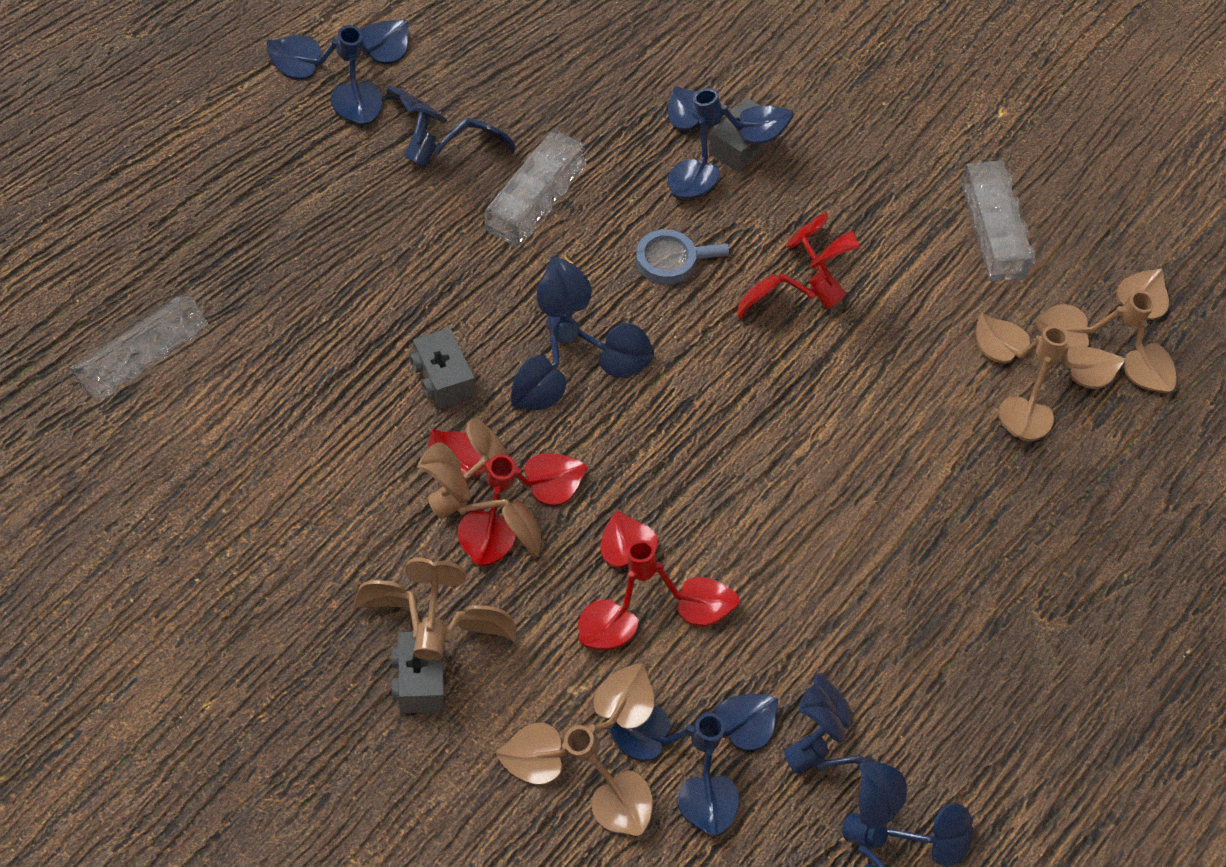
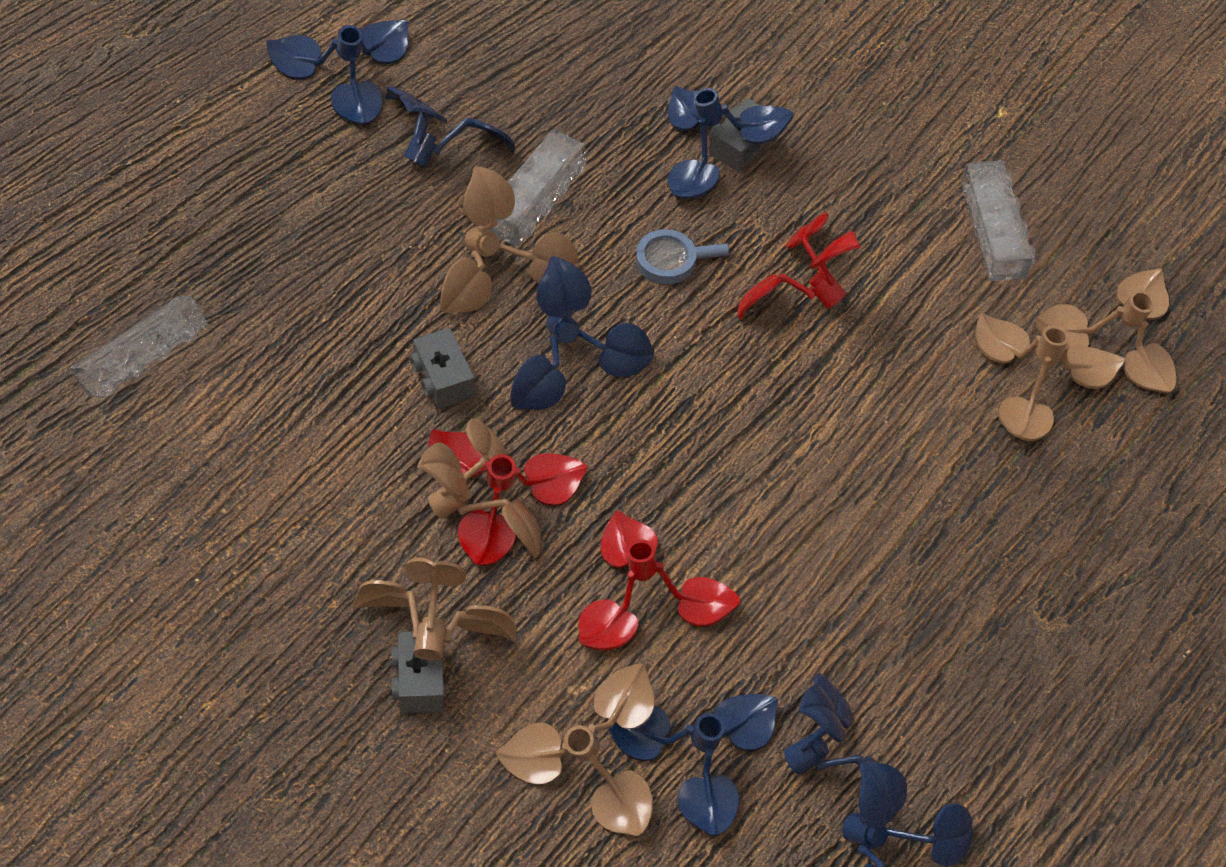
(484, 202): none -> medium nougat plant

